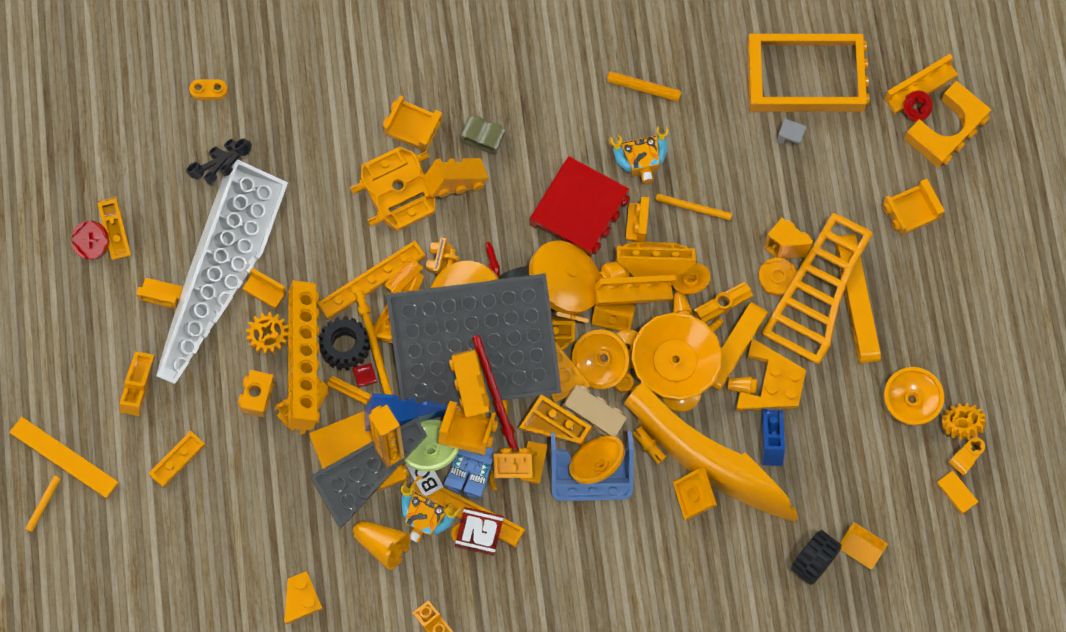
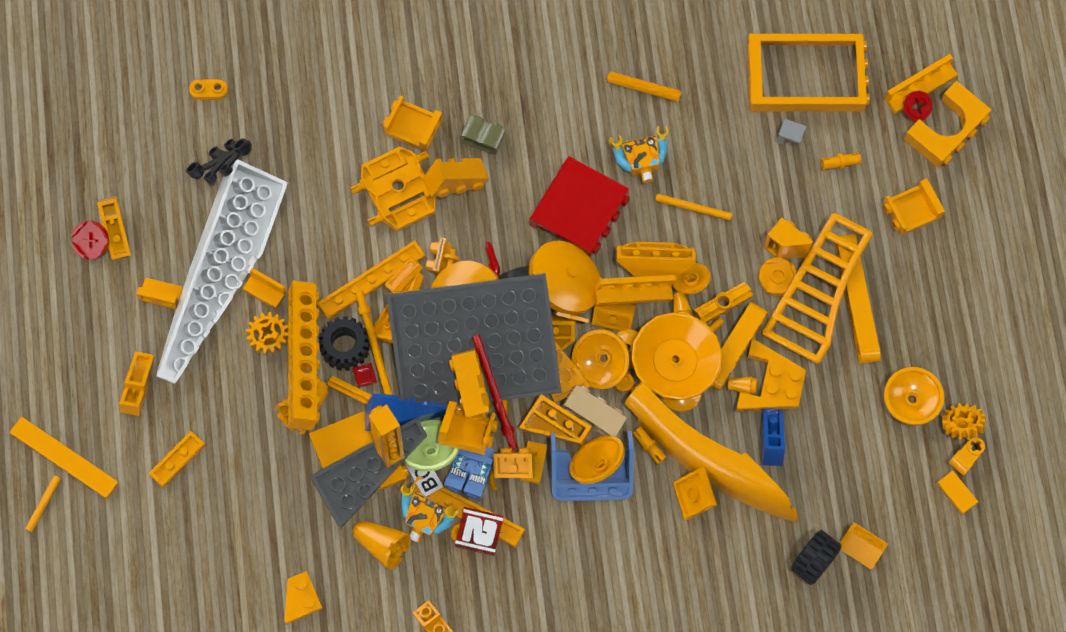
(256, 405): light orange brick -> none
(613, 270): light orange head -> none
(637, 220): light orange bracket -> none
(840, 161): none -> light orange pin

